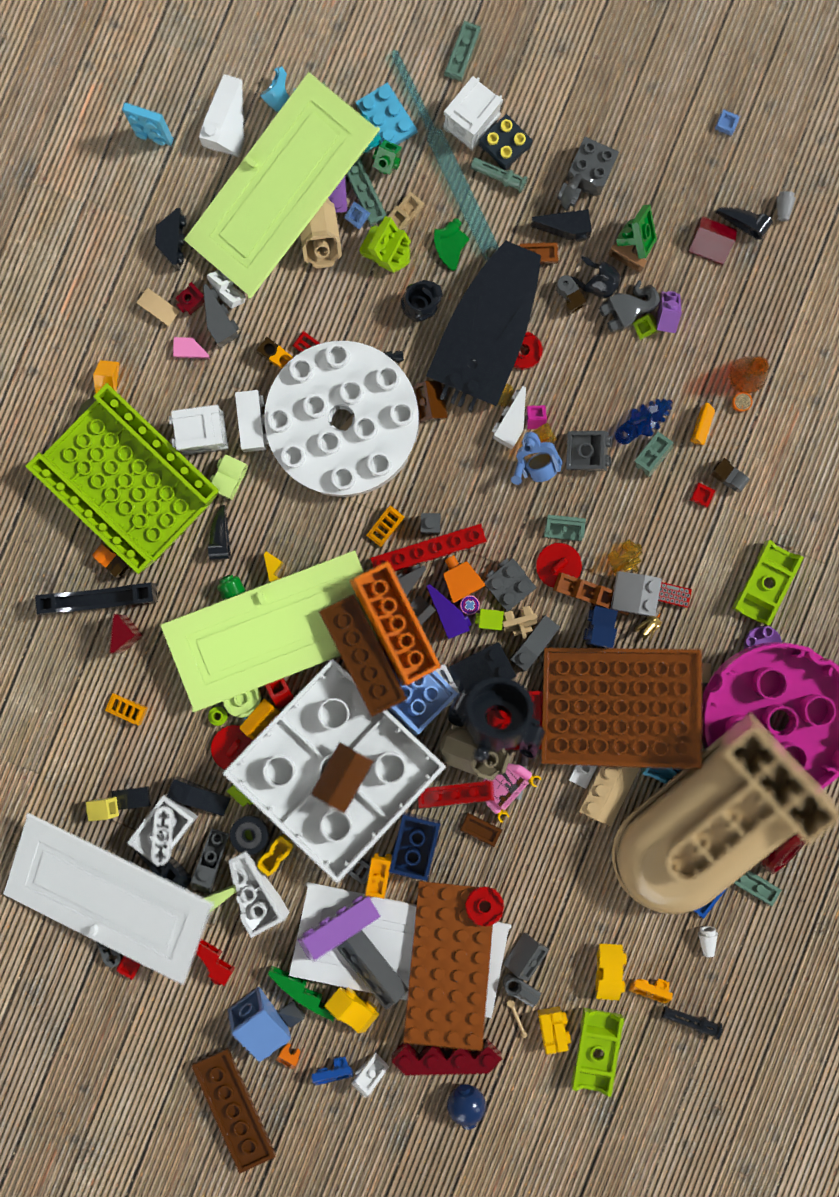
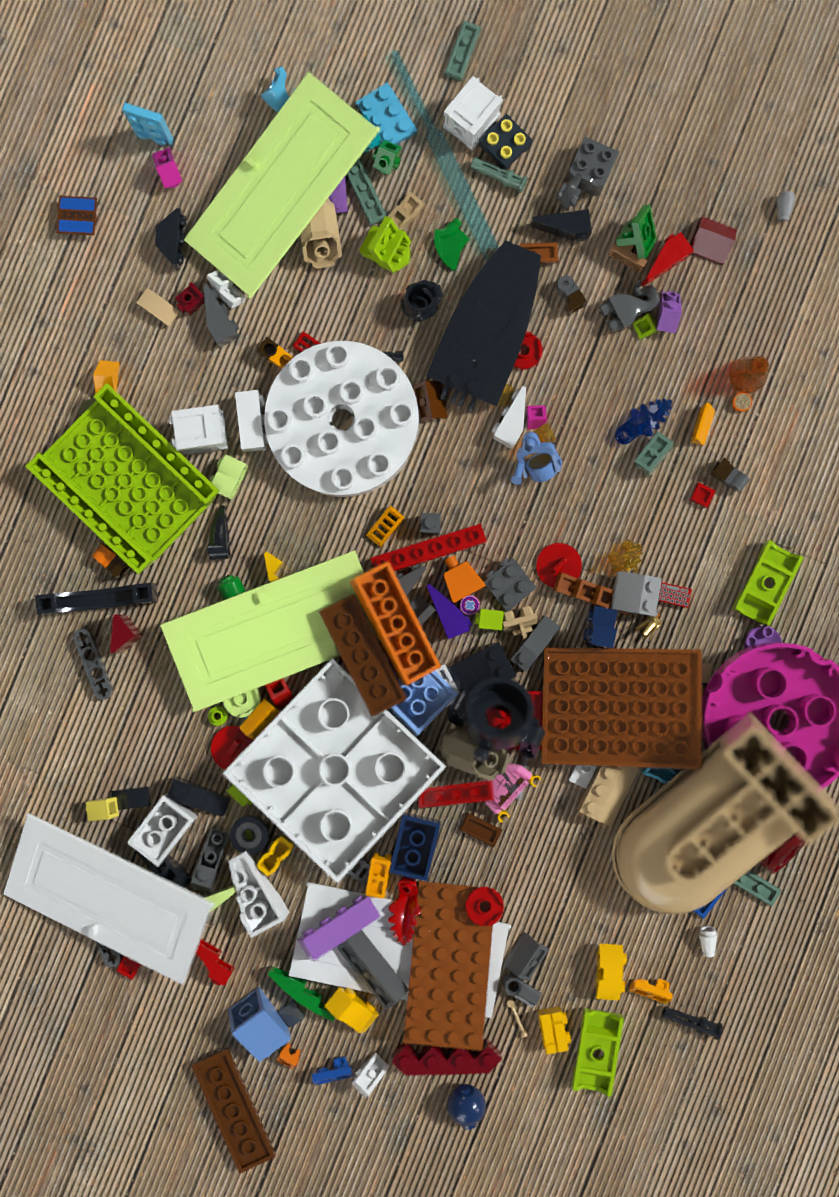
(77, 215): none -> piece
(97, 662): none -> dark grey beam
(140, 715): light orange slope -> none
(166, 850): white beam -> none
(167, 168): none -> dark pink slope
(188, 349): bright pink tile -> none
(224, 120): white wedge -> none
(342, 777): reddish brown slope -> none
(357, 215): medium blue tile -> none
(404, 910): none -> red plant
(564, 527): sand green hinge -> none
(588, 450): dark grey plate -> none
(601, 284): black hair -> none
(670, 255): none -> red slope
(727, 122): medium blue tile -> none
(746, 221): black piece -> none

